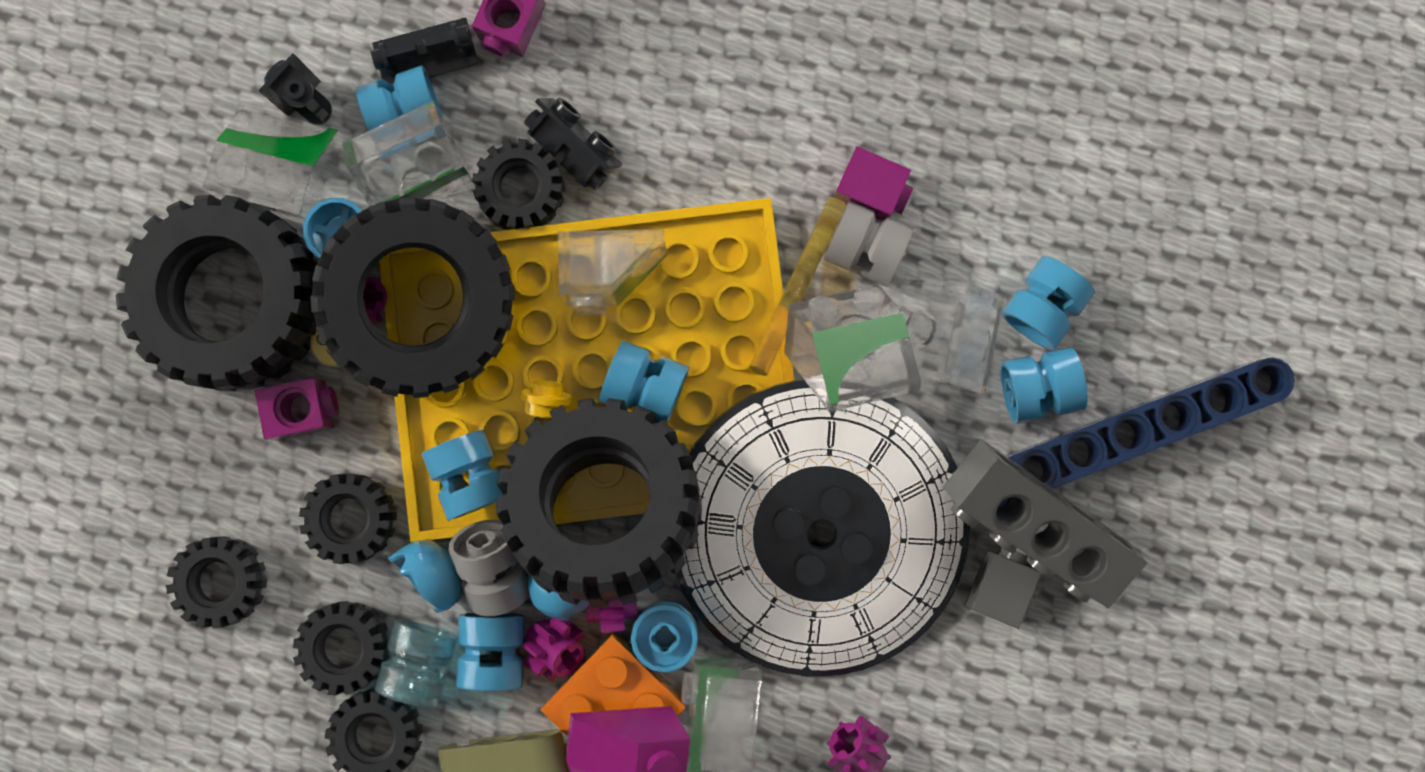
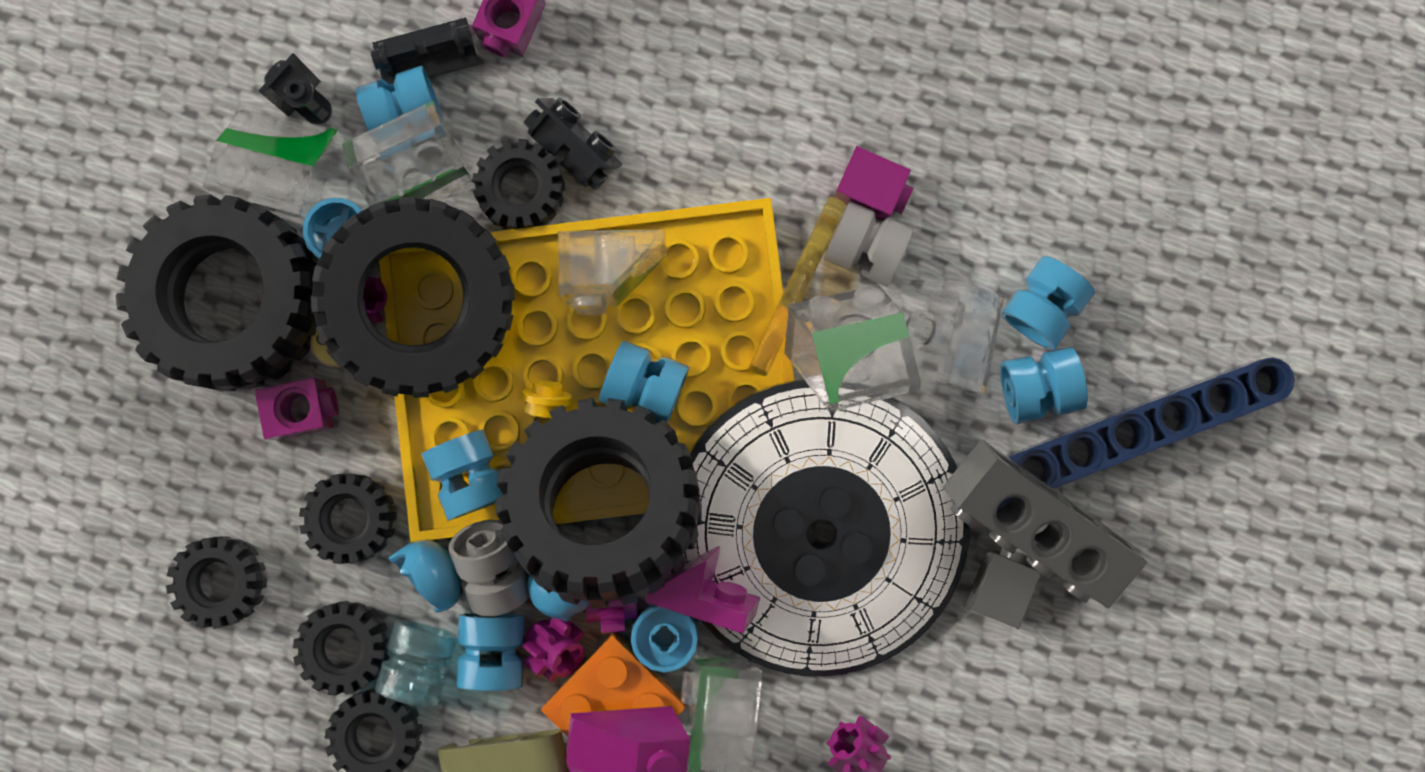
(697, 595): none -> magenta slope

